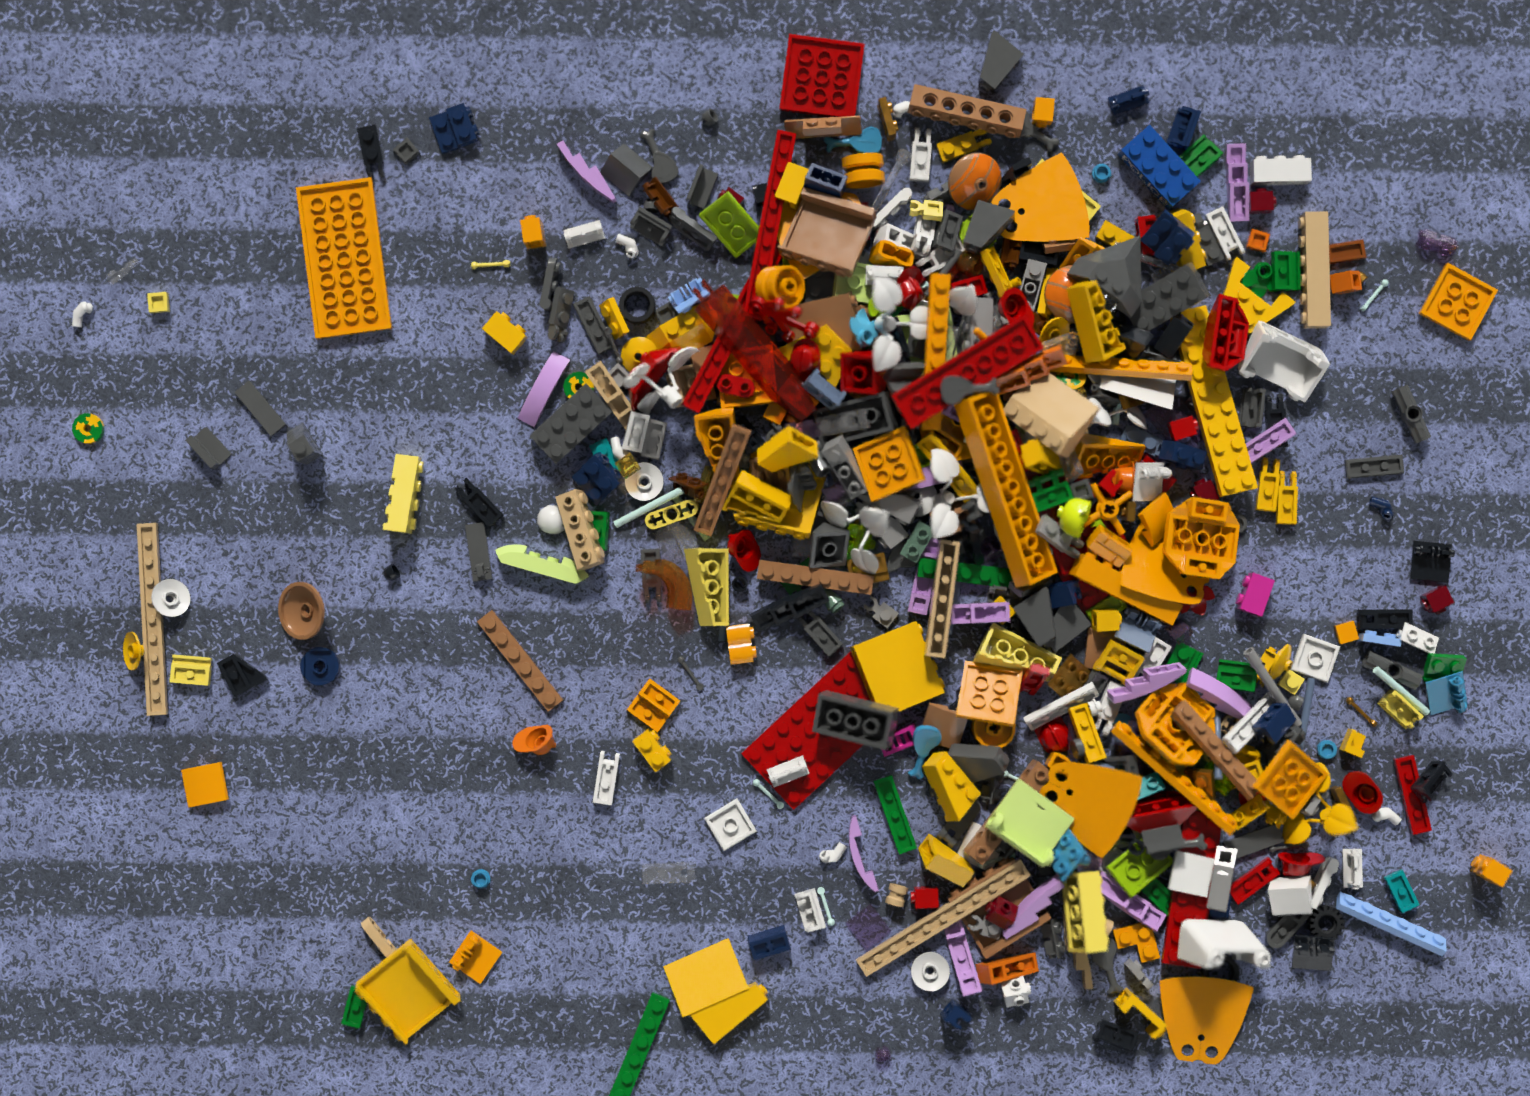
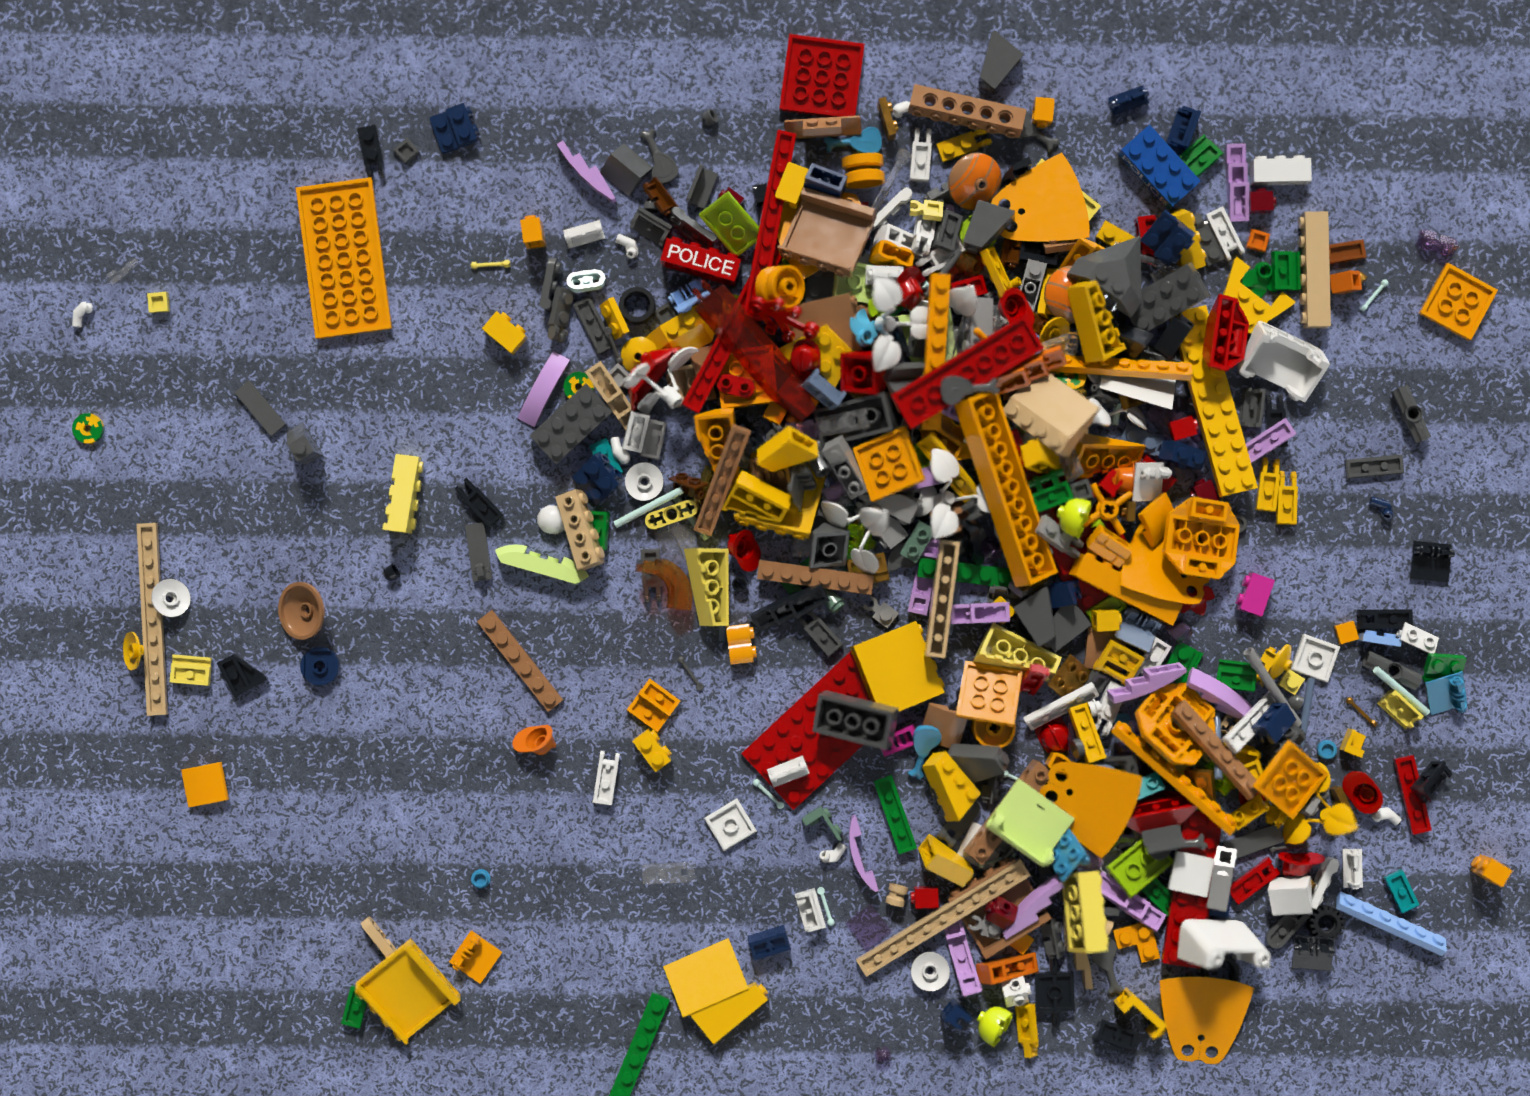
(209, 448): dark grey panel -> none
(586, 280): none -> light aqua plate
(627, 465): clear yellow plate -> none
(700, 261): none -> red brick
(813, 818): none -> sand green bracket
(993, 1024): none -> neon yellow cylinder
(1022, 944): none -> light orange tile
(1027, 1029): none -> yellow hinge
(1054, 991): none -> black plate
(1101, 173): dark azure plate -> none
(1111, 910): none -> dark grey tile
(1132, 848): black hinge -> none
(1136, 968): light grey plate -> none
(1436, 600): dark red brick -> none

